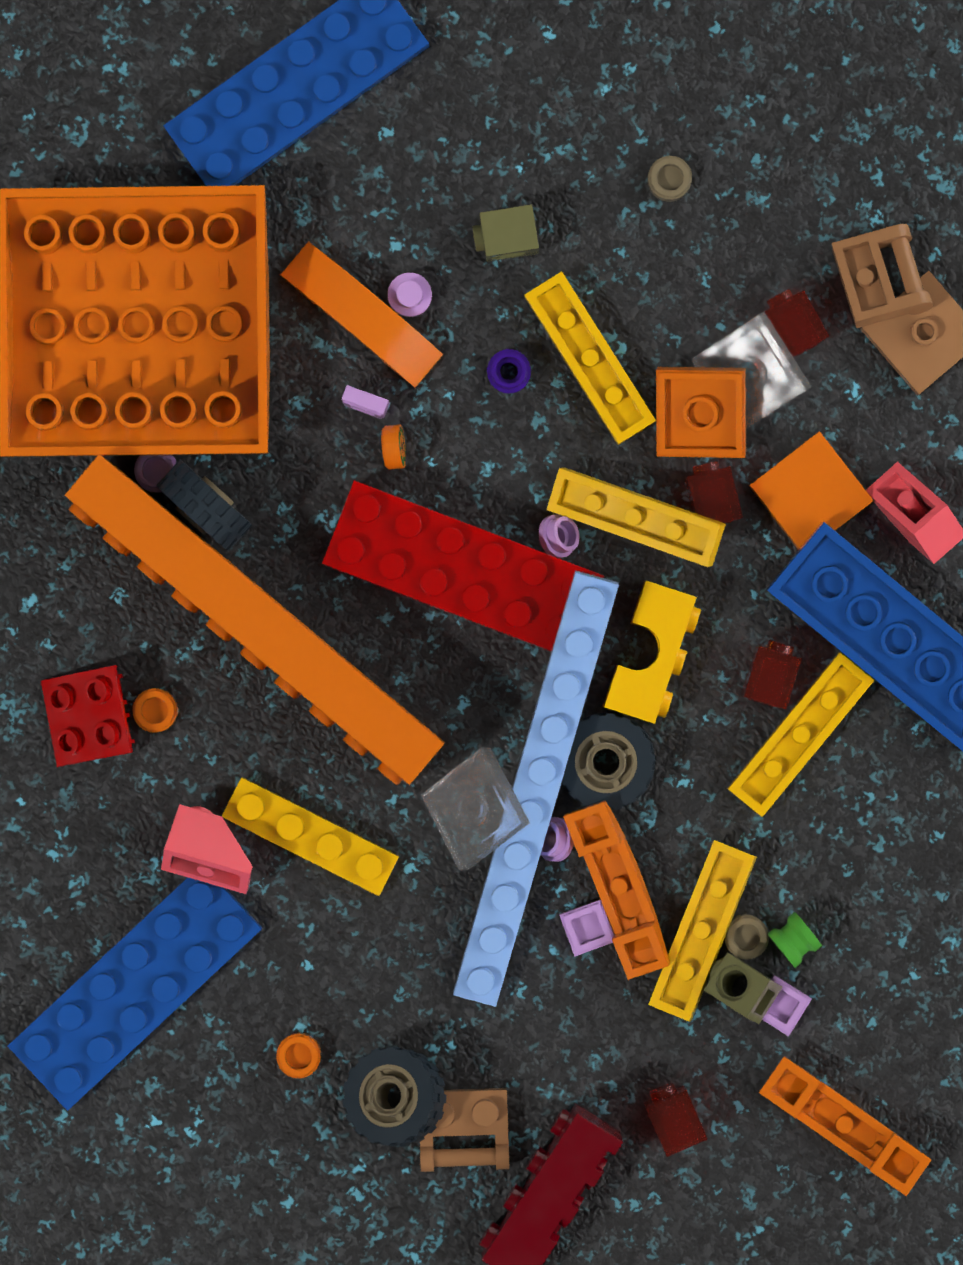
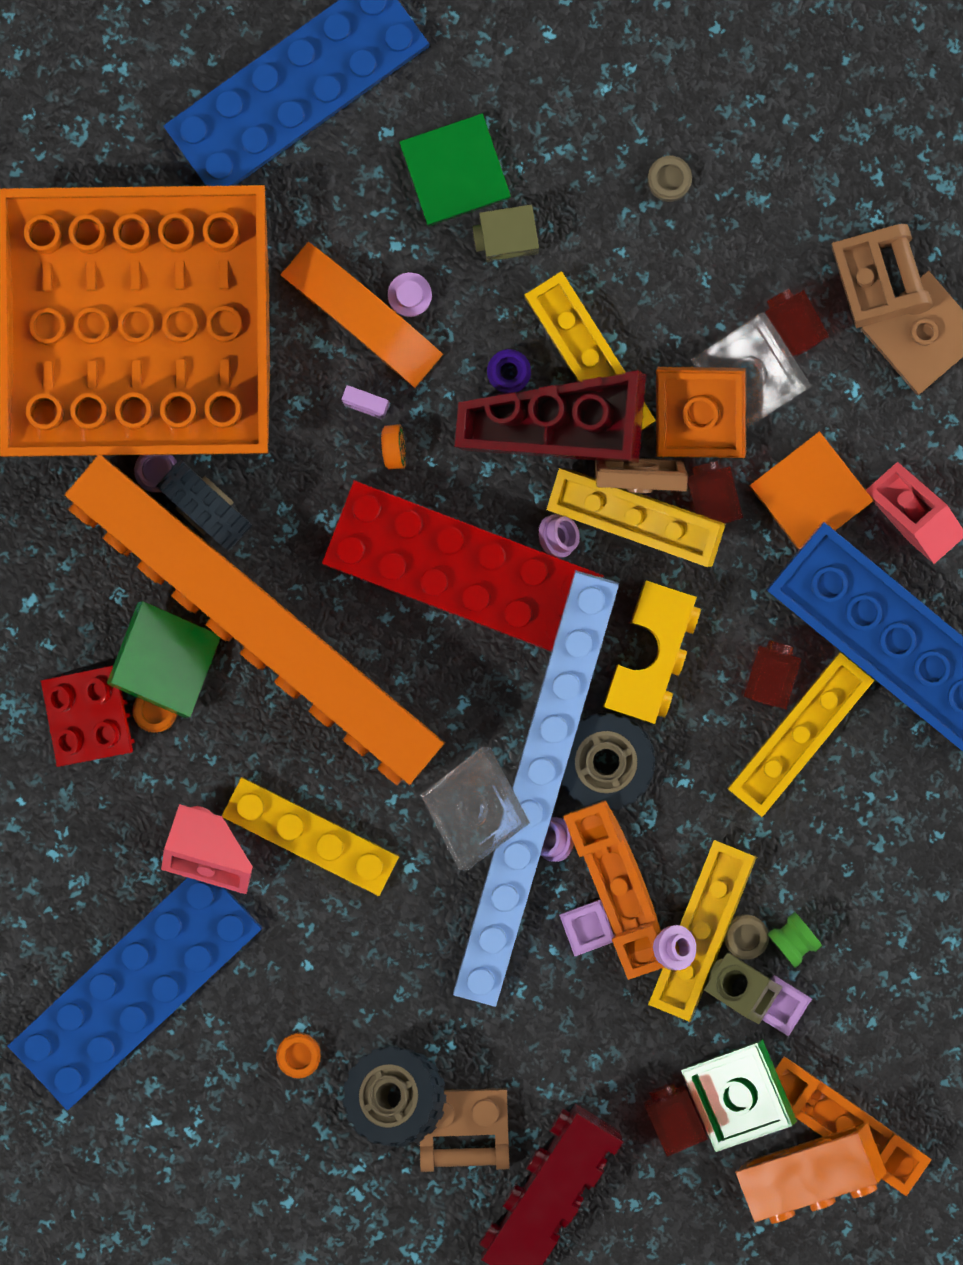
(163, 659): none -> green tile
(455, 170): none -> green tile
(571, 420): none -> dark red wedge
(642, 476): none -> medium nougat plate
(665, 950): none -> lavender plate
(739, 1095): none -> tile
(811, 1174): none -> orange brick

